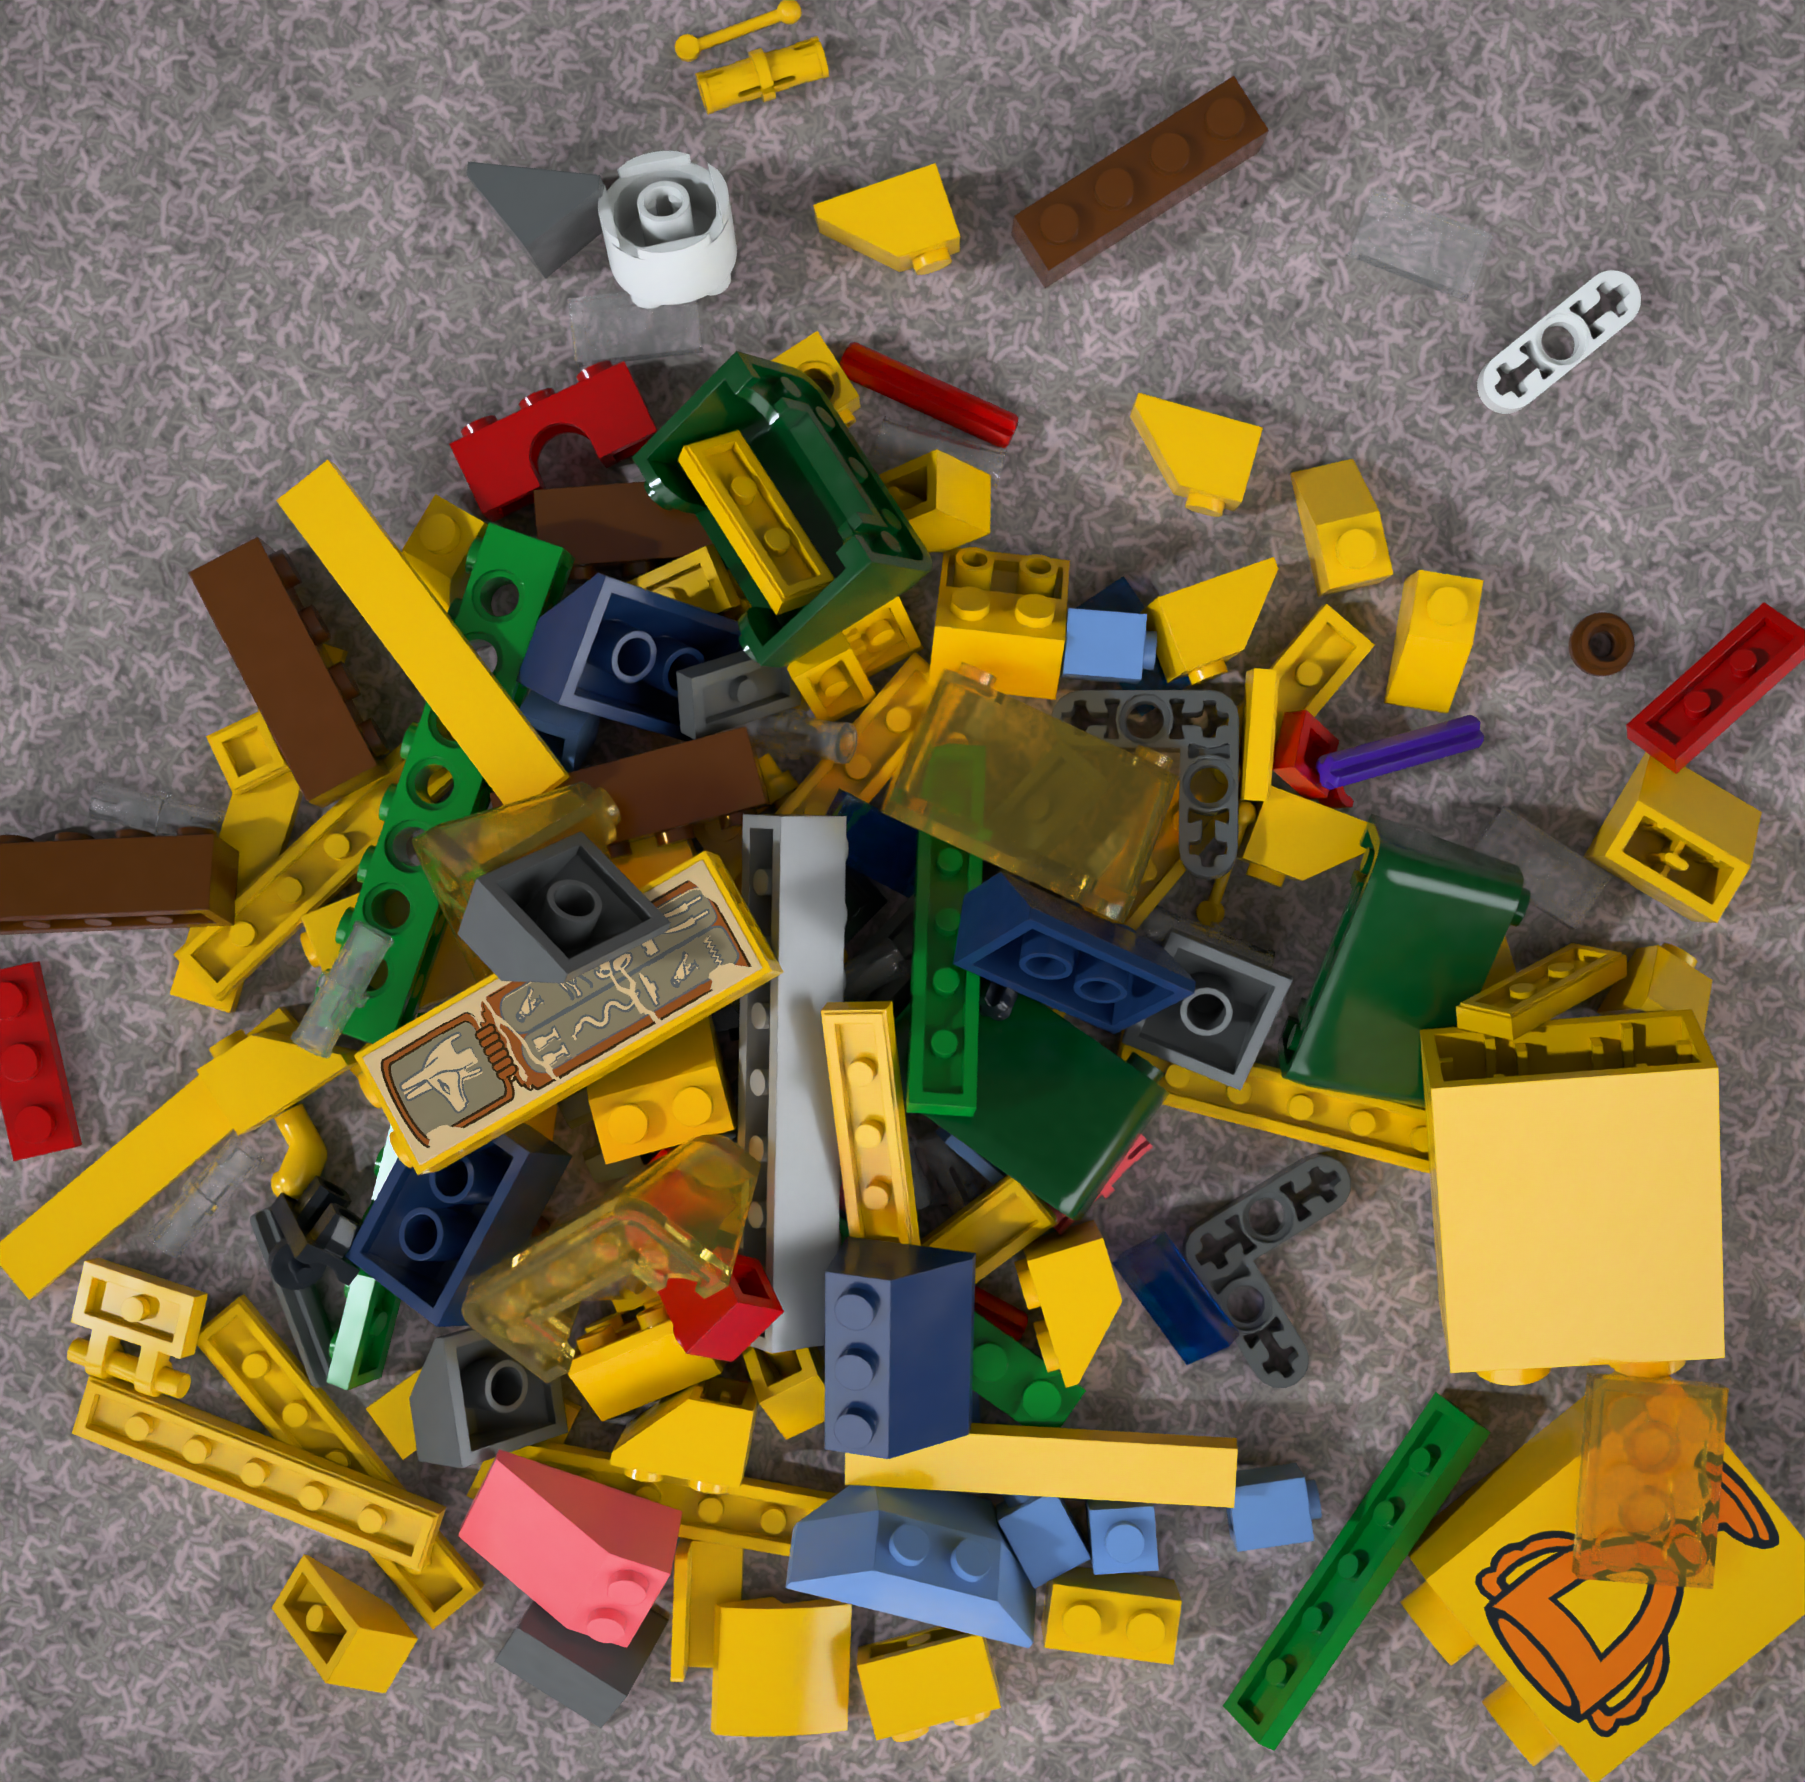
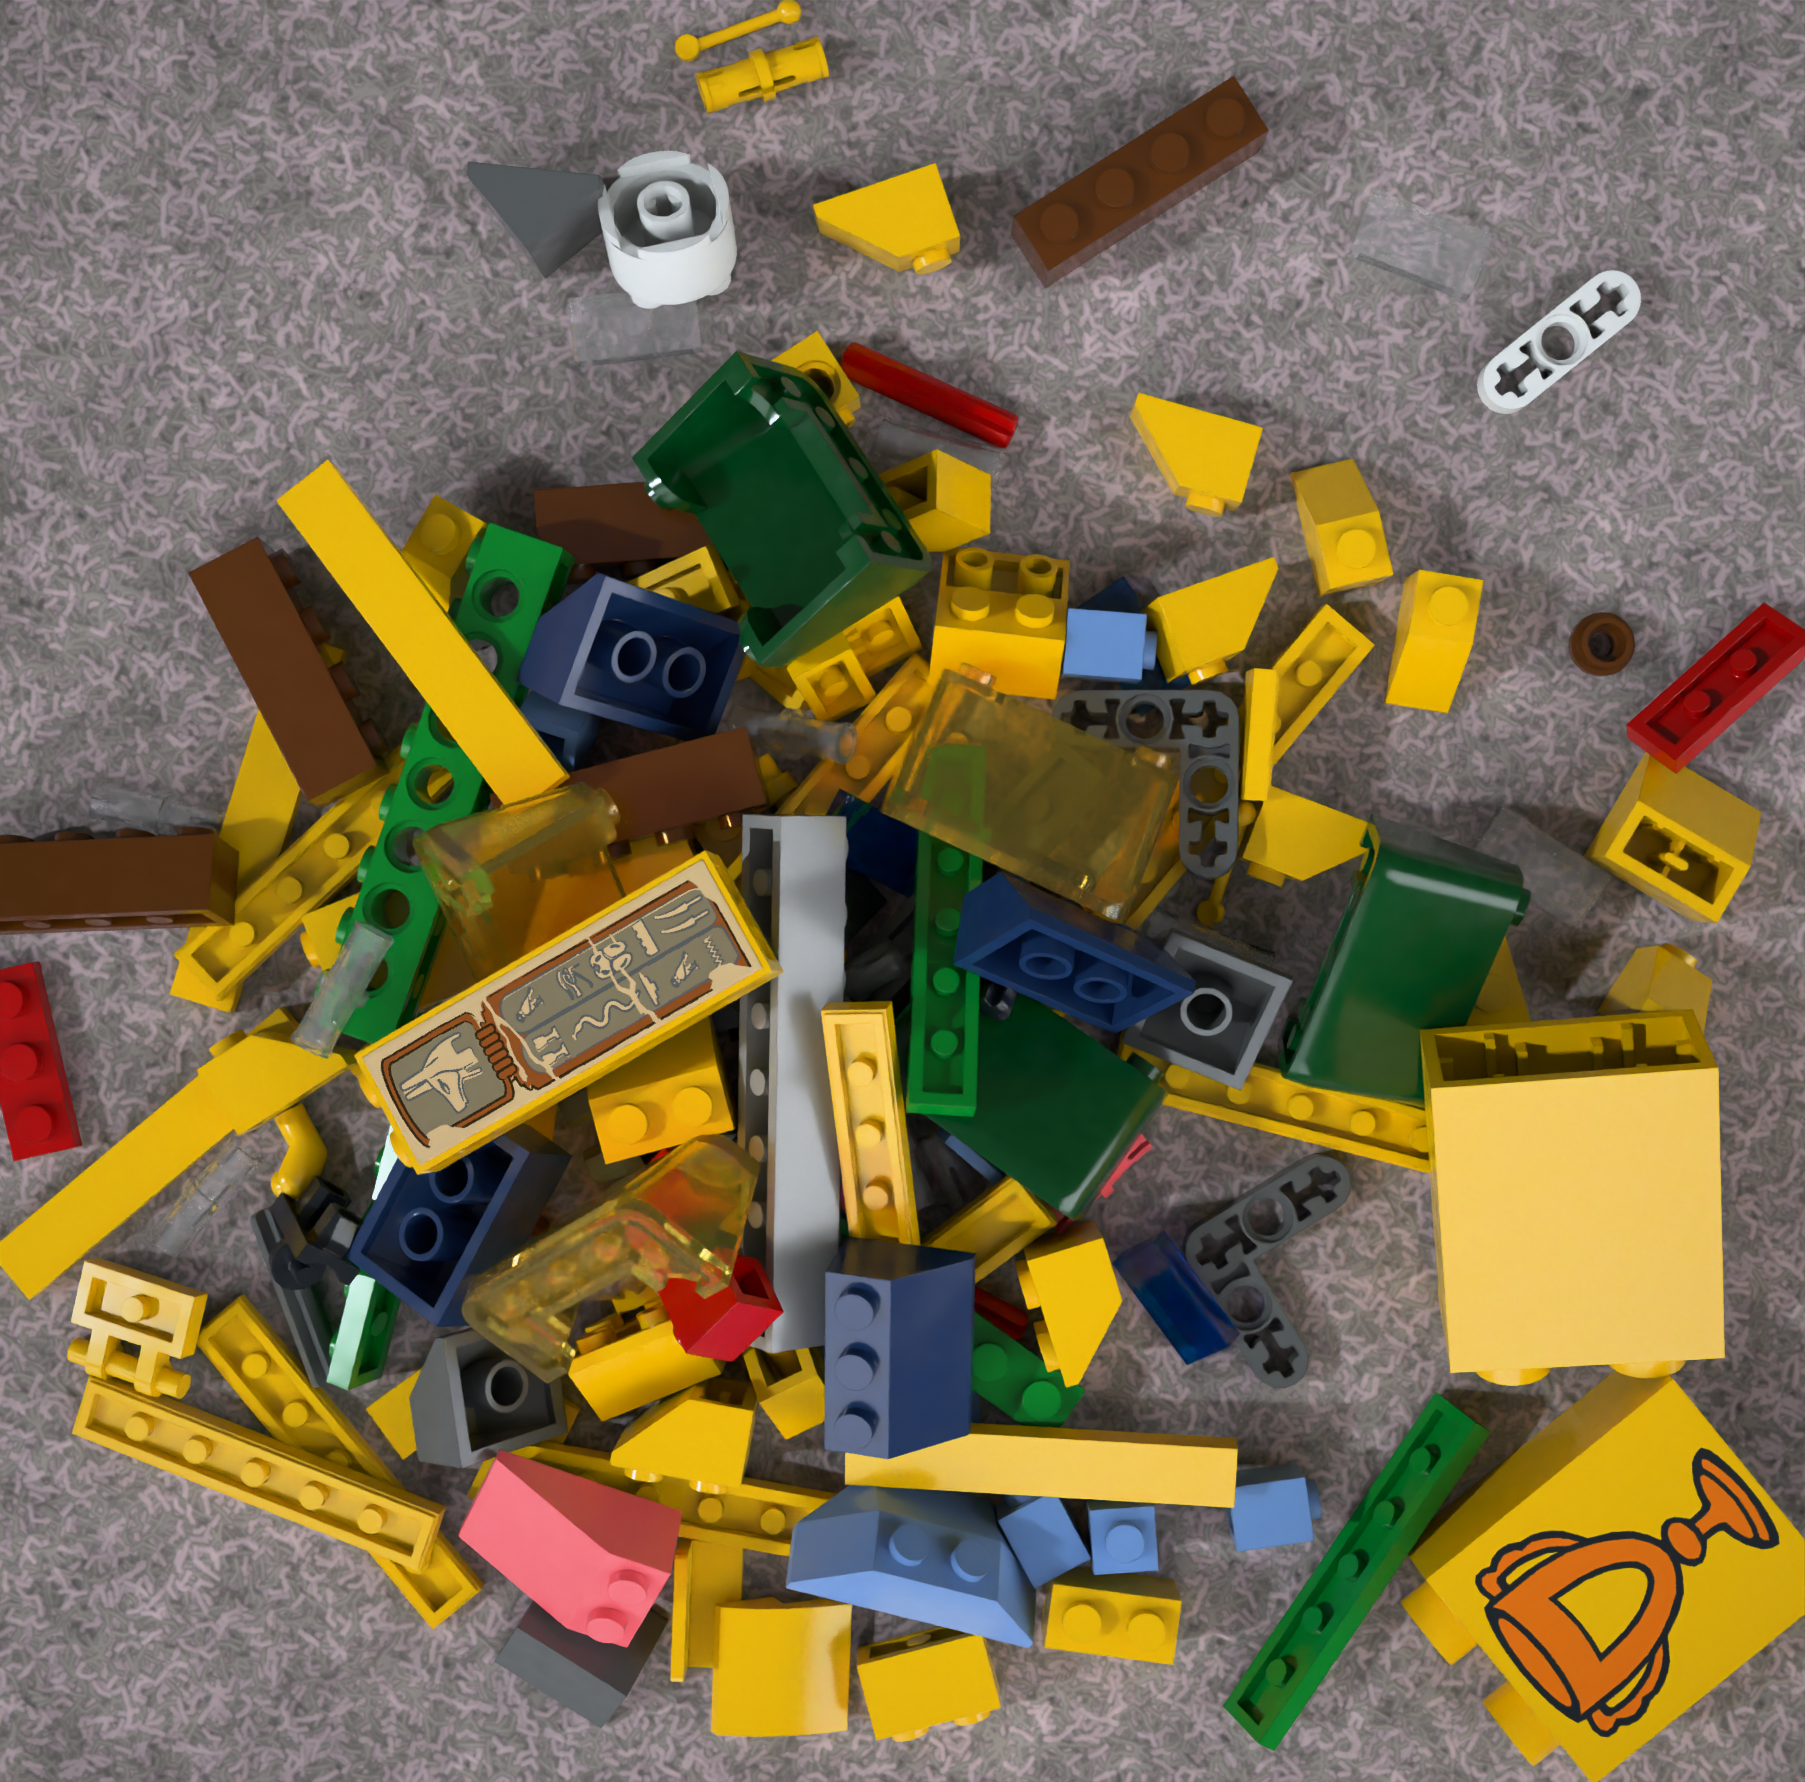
(247, 753): yellow tile -> none
(343, 1628): yellow slope -> none
(504, 454): red arch -> none
(557, 914): dark grey slope -> none
(731, 694): dark grey plate -> none
(756, 520): yellow tile -> none
(1296, 754): red plate -> none
(1399, 752): dark purple axle -> none
(1541, 991): yellow tile -> none
(1650, 1480): clear yellow plate -> none

